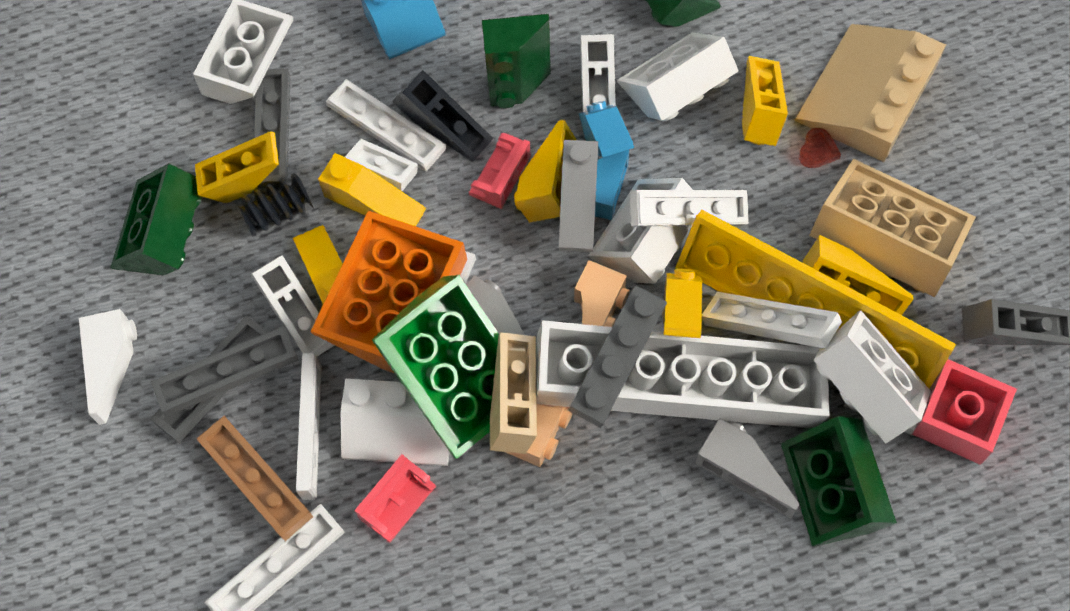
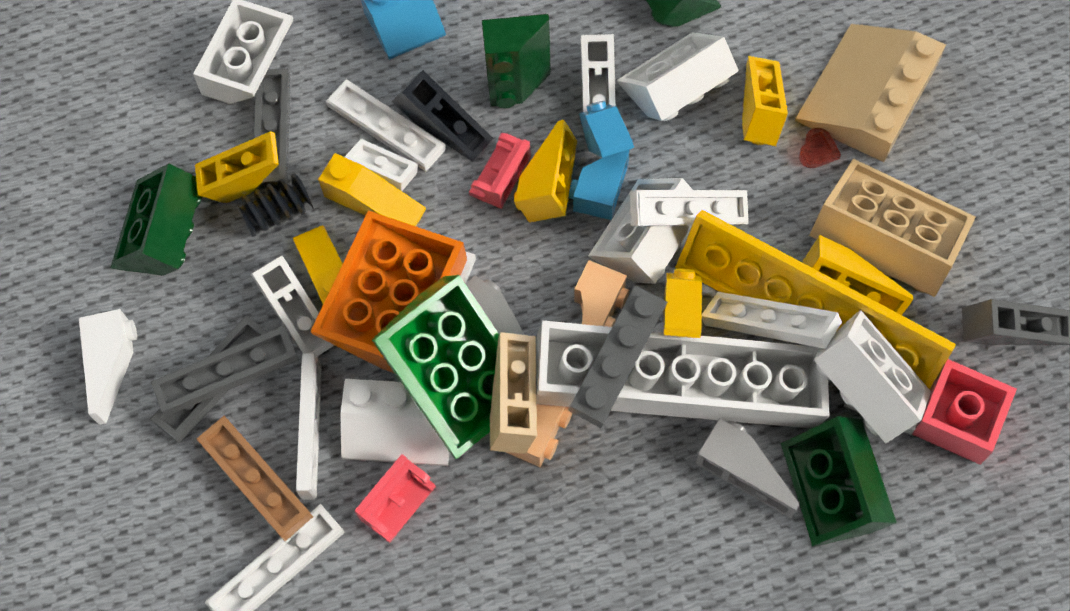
(578, 195): light grey slope -> none

